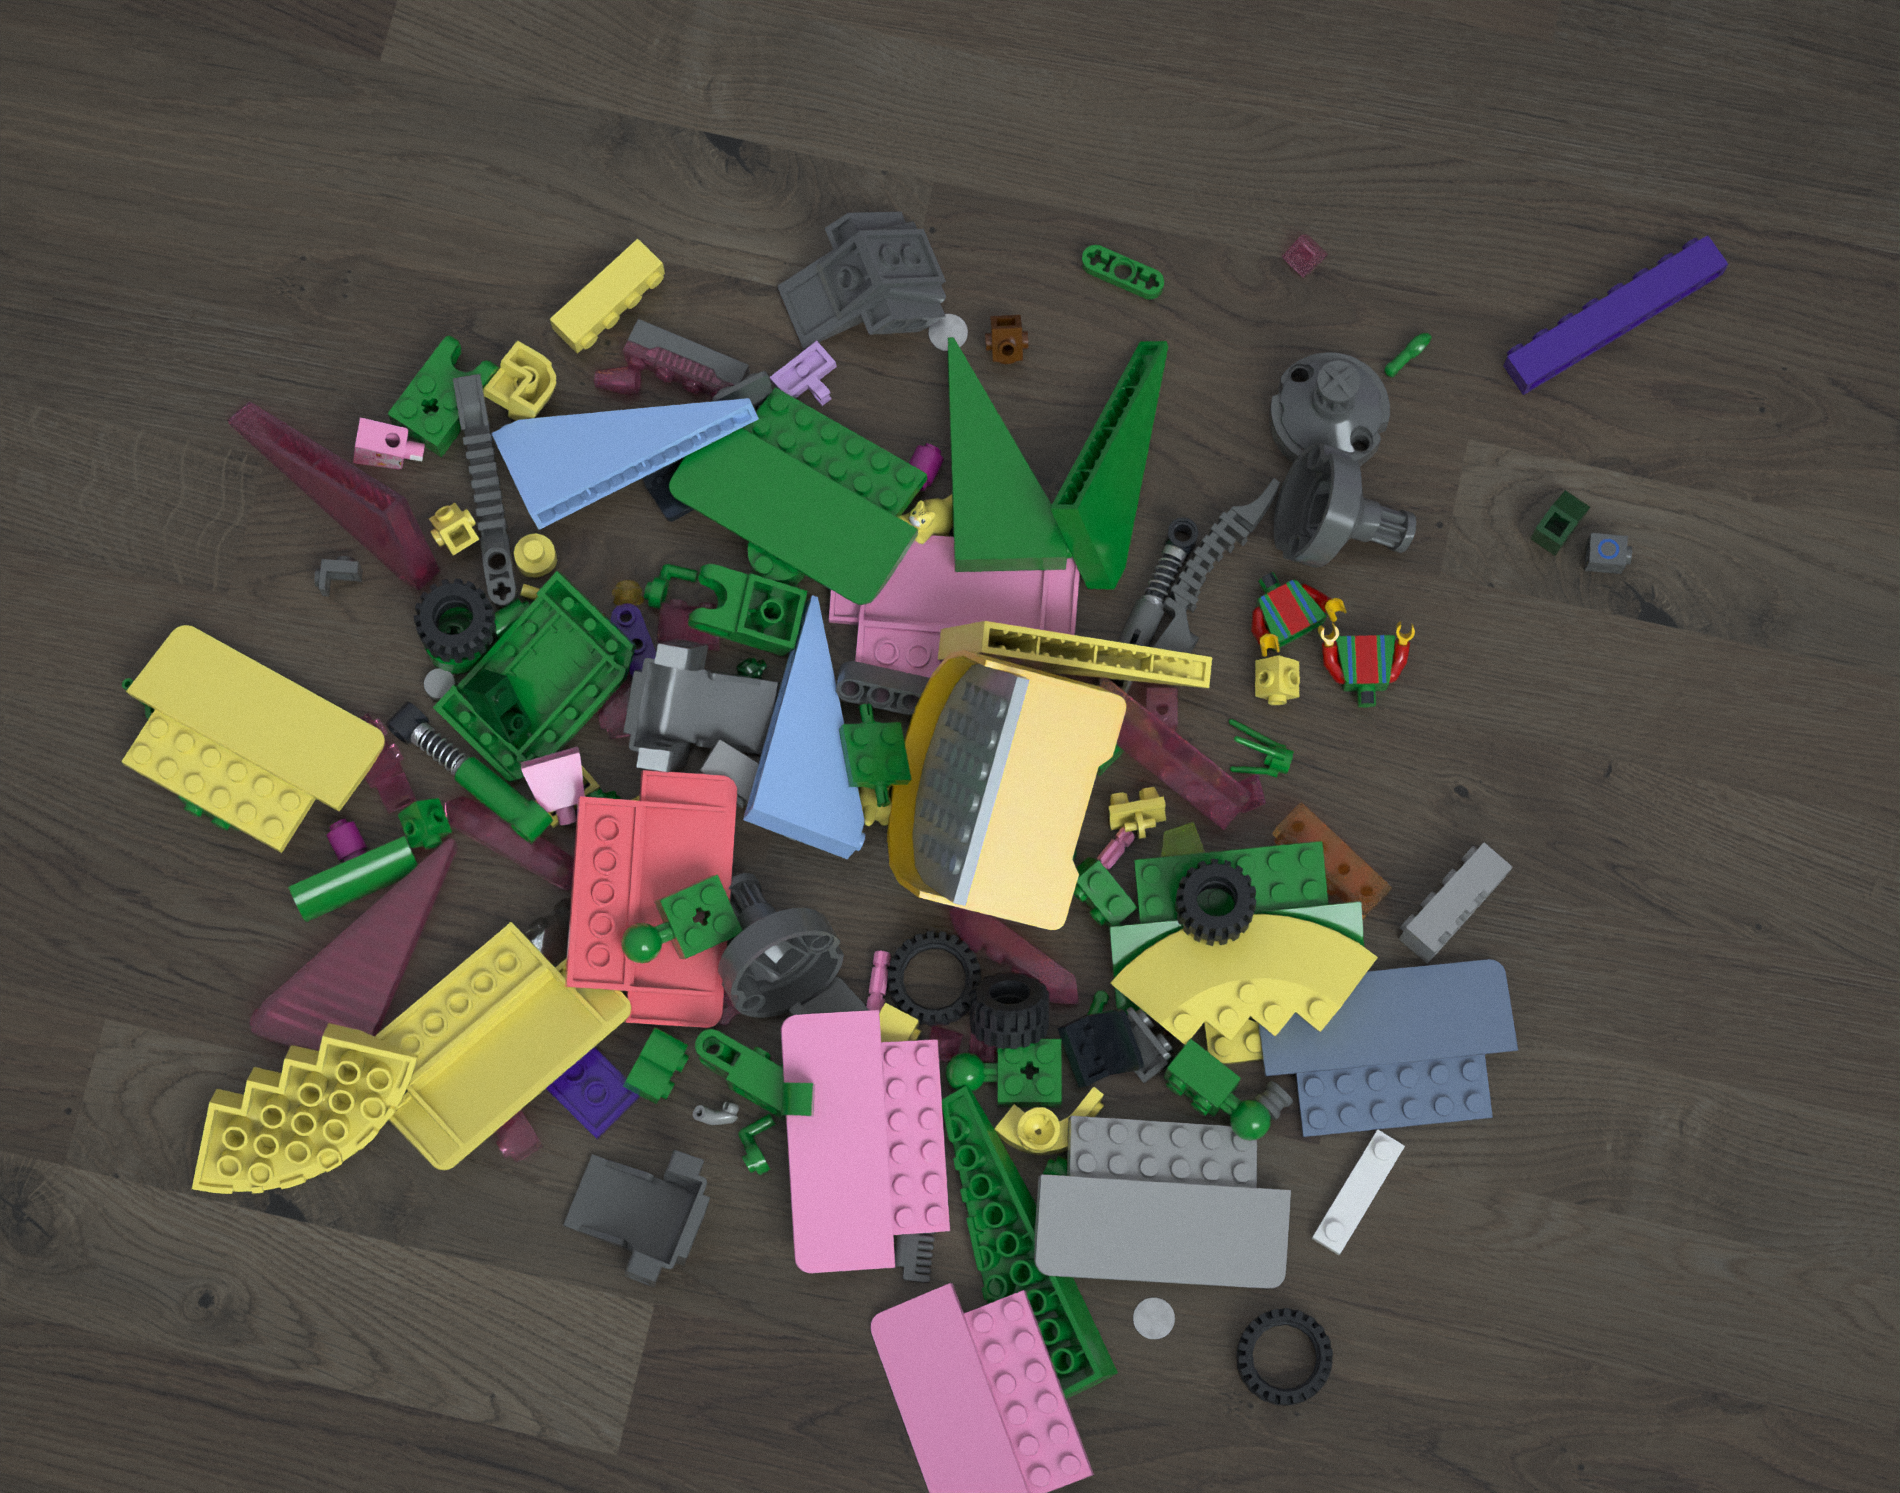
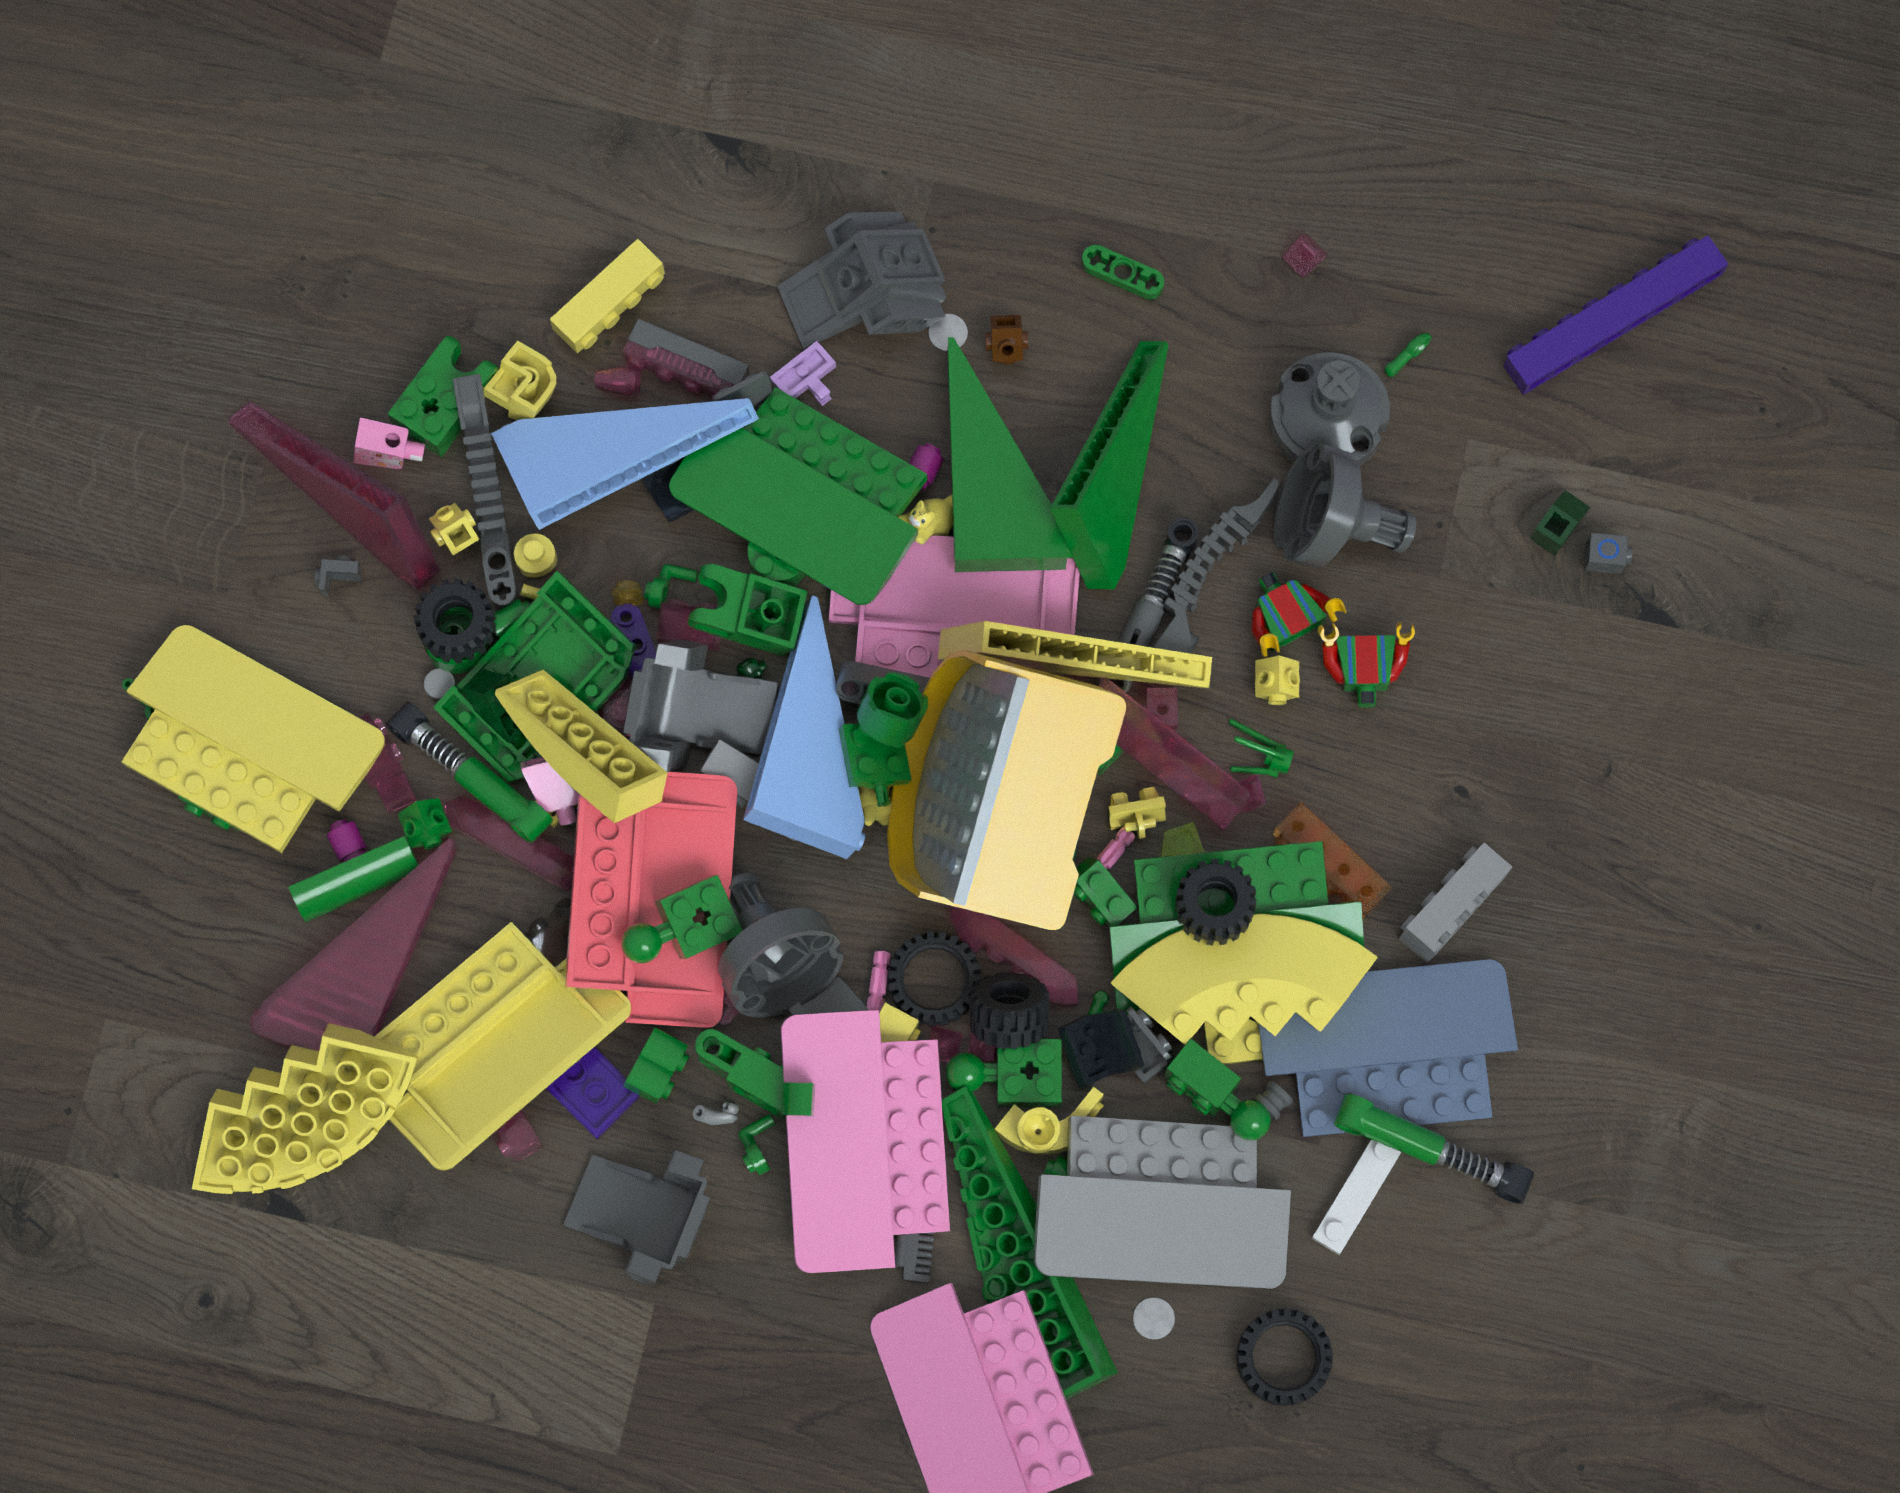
(583, 747): none -> light yellow slope
(892, 709): none -> green brick
(1362, 1118): none -> piece

